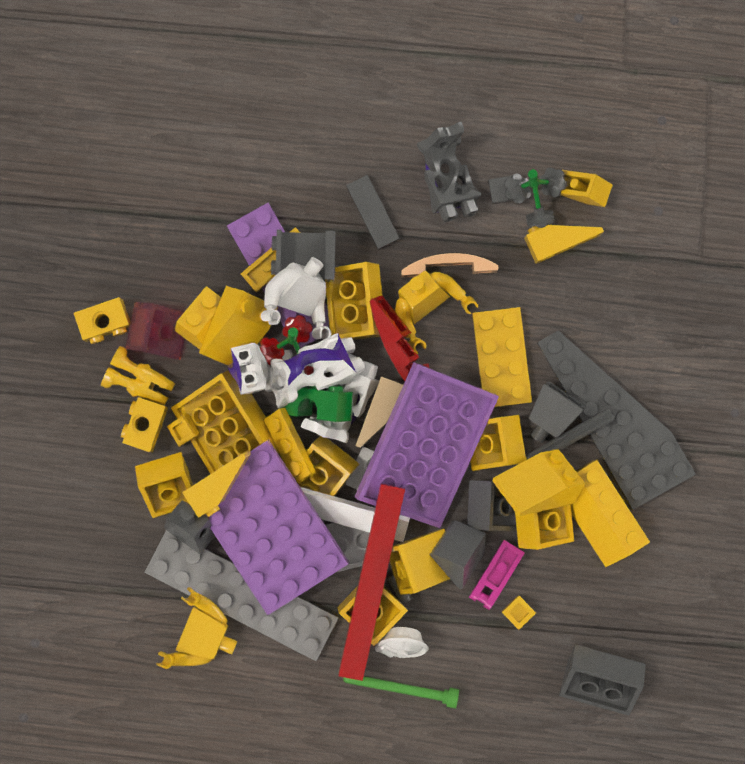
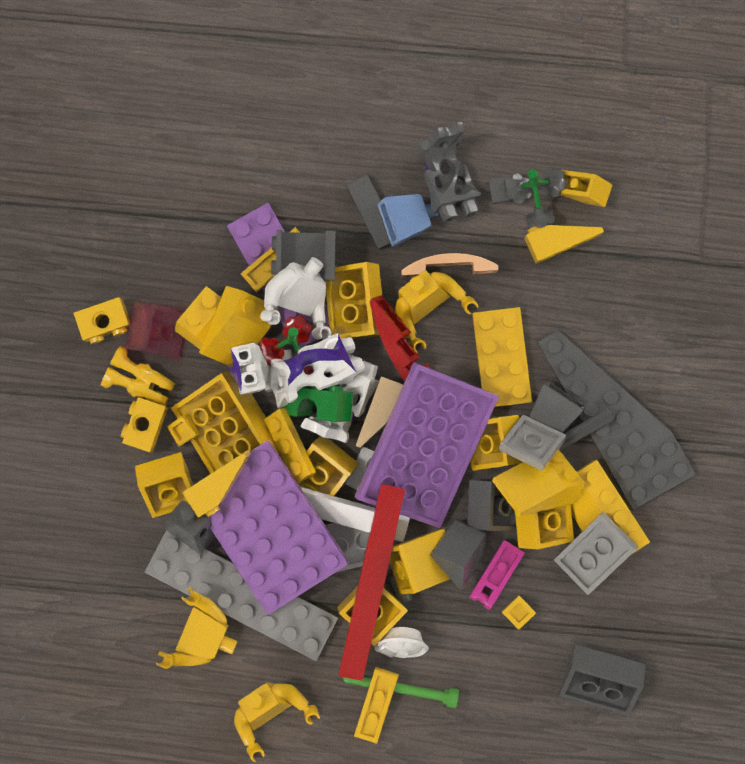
(263, 706): none -> yellow torso
(376, 705): none -> yellow tile
(405, 217): none -> medium blue torso
(532, 442): none -> light grey plate
(596, 553): none -> light grey plate

